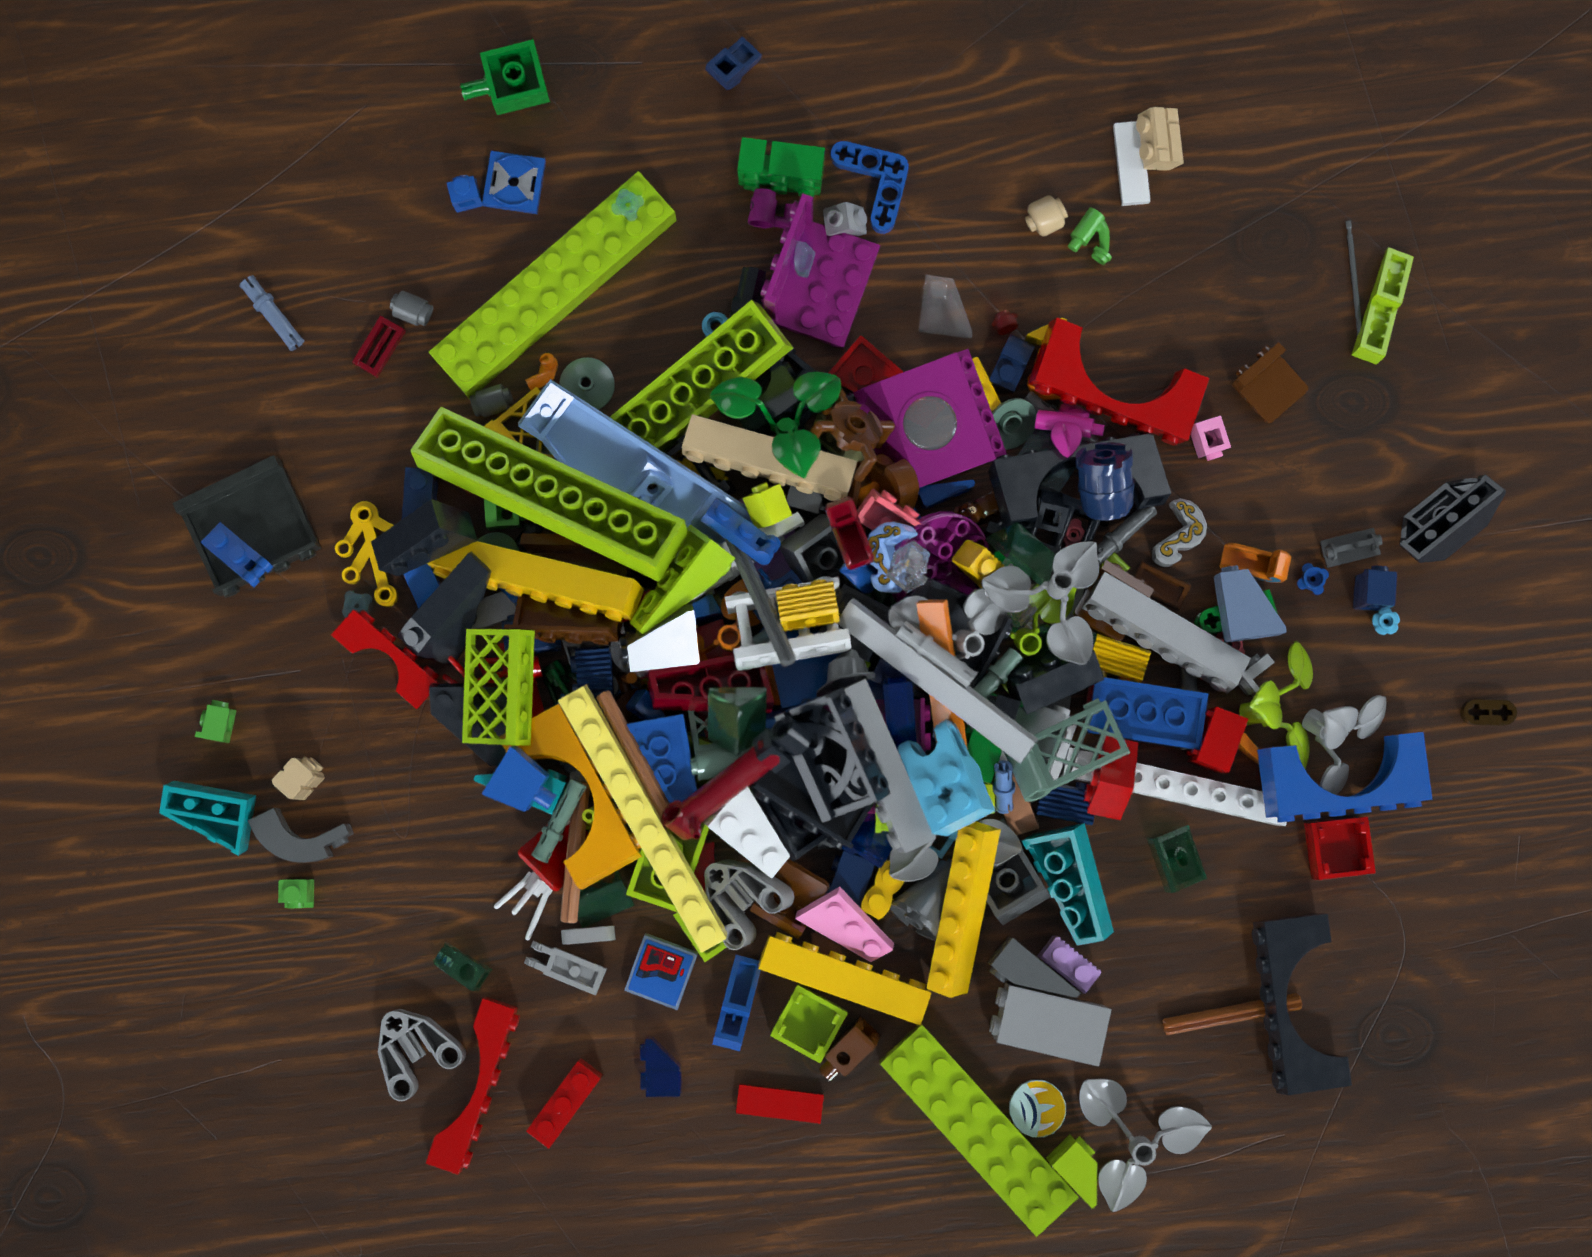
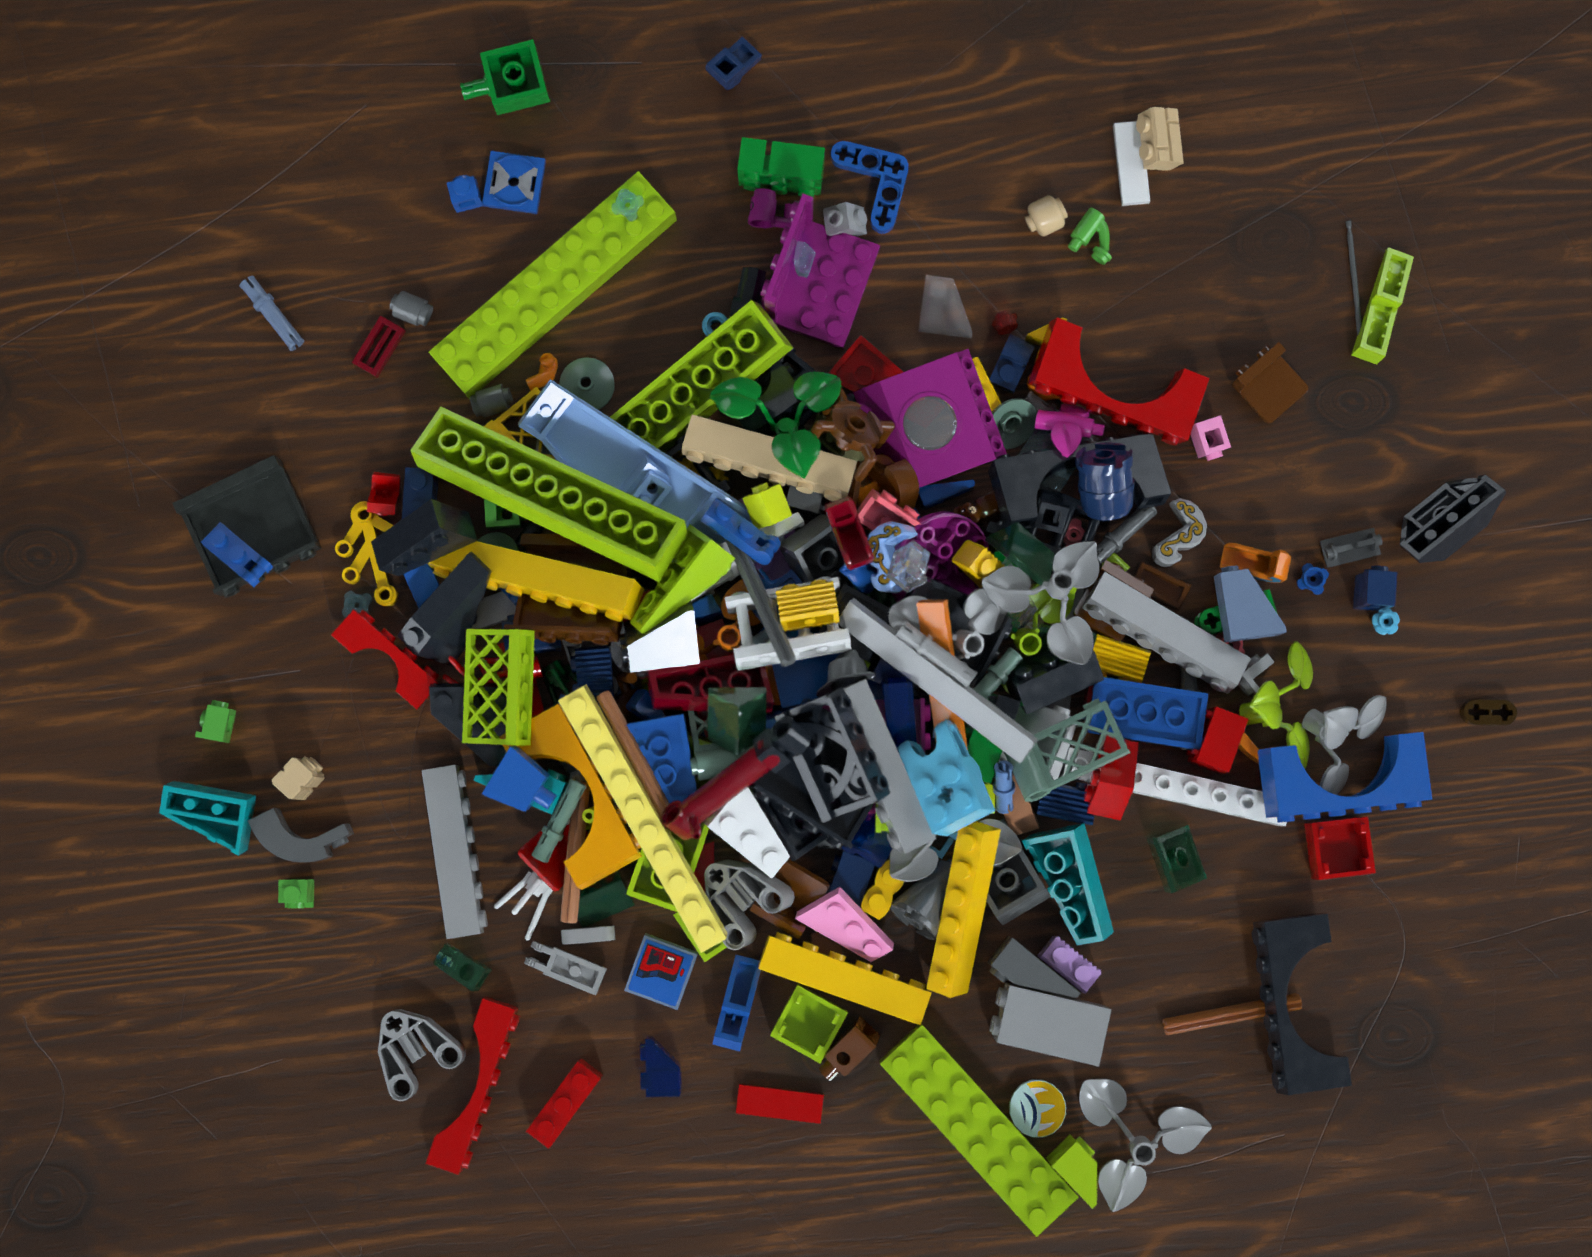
(384, 494): none -> red bracket
(453, 851): none -> light grey brick

